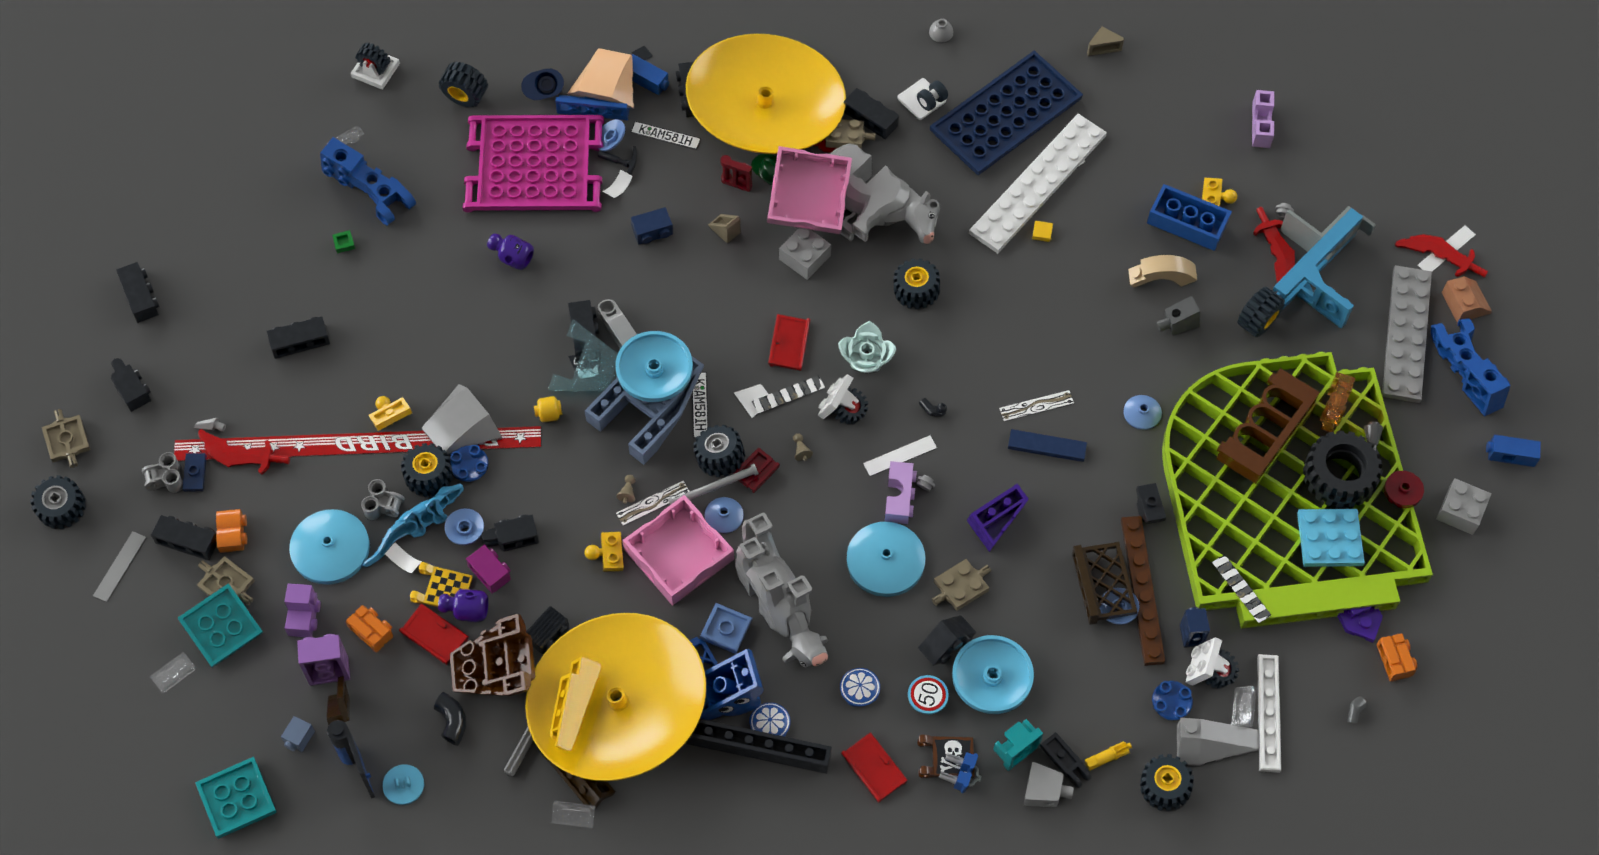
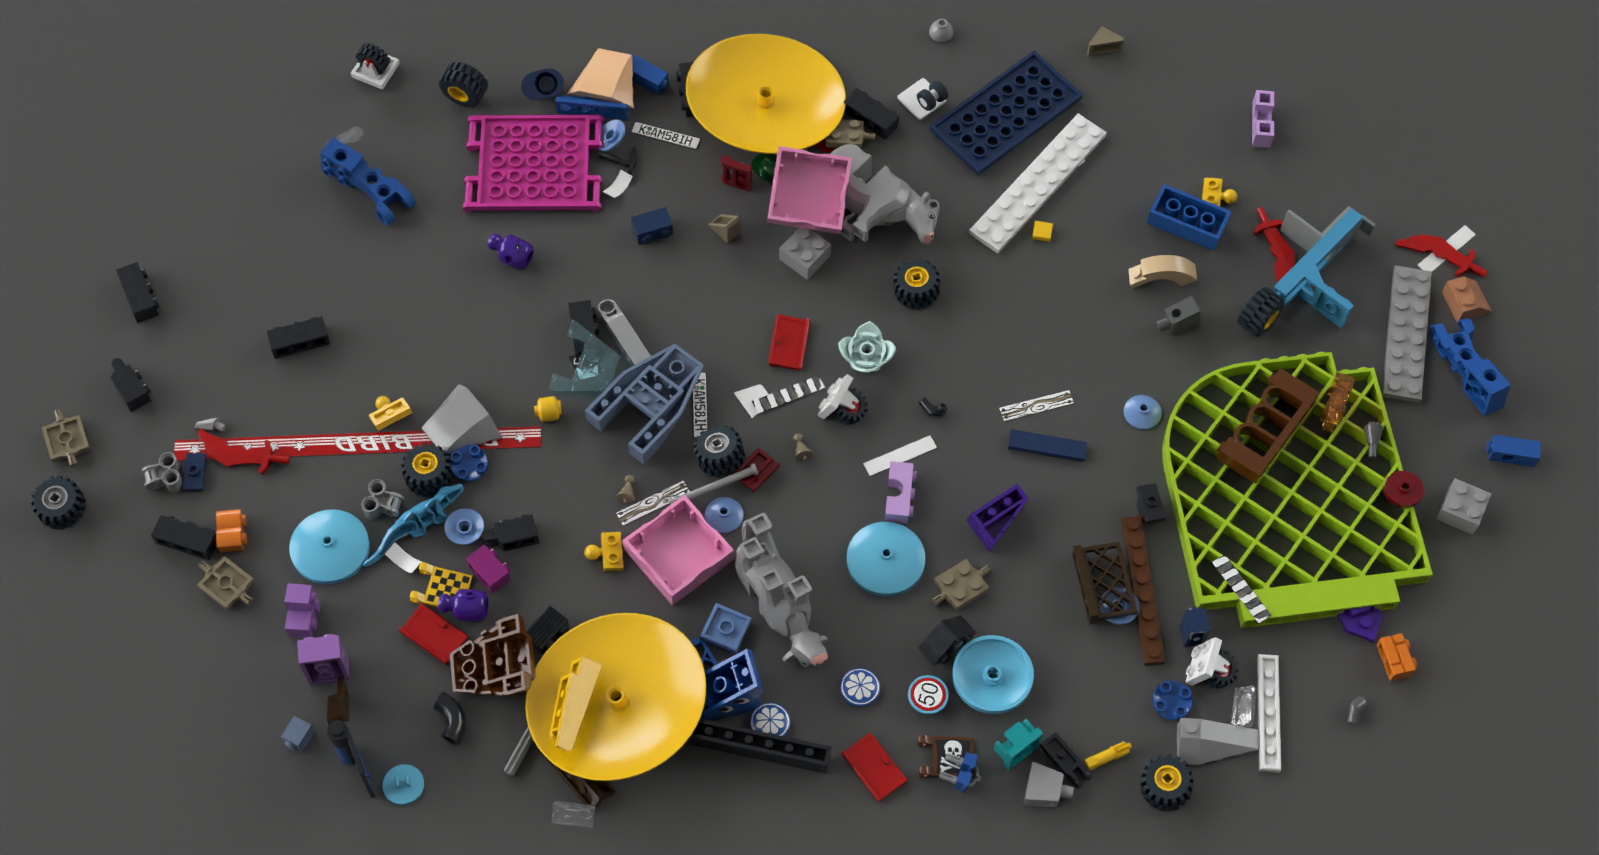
(119, 566): light grey sticker -> none
(173, 672): clear plate -> none
(220, 625): teal plate -> none
(235, 797): teal plate -> none
(343, 241): green plate -> none
(370, 628): orange brick -> none
(642, 53): black sticker -> none
(654, 366): medium azure dish -> none
(925, 482): light grey plate -> none
(1282, 209): light grey plate -> none
(1330, 537): medium azure plate -> none
(1349, 448): black tyre -> none

